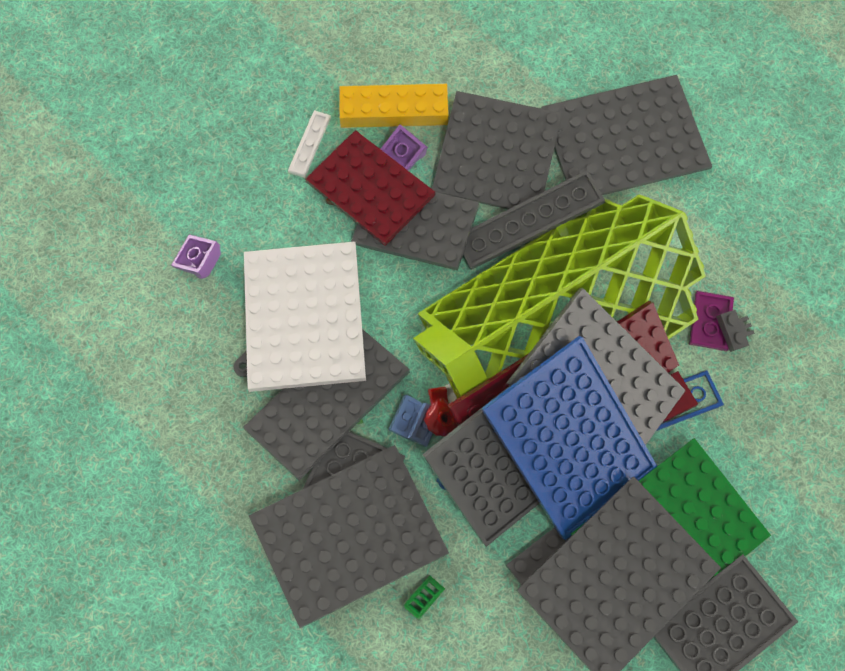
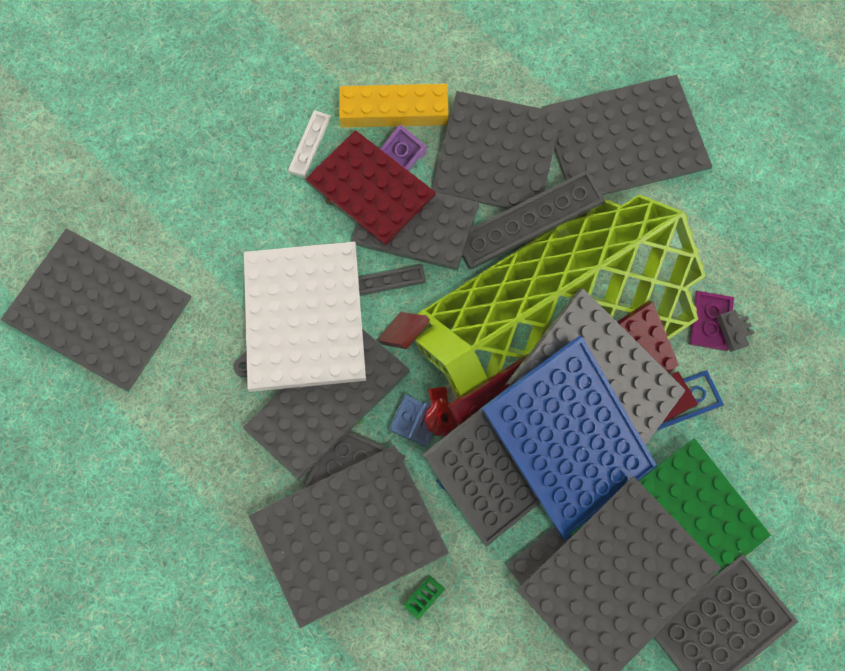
(96, 309): none -> dark grey plate
(197, 256): medium lavender slope -> none
(391, 280): none -> dark grey tile
(403, 330): none -> dark red tile

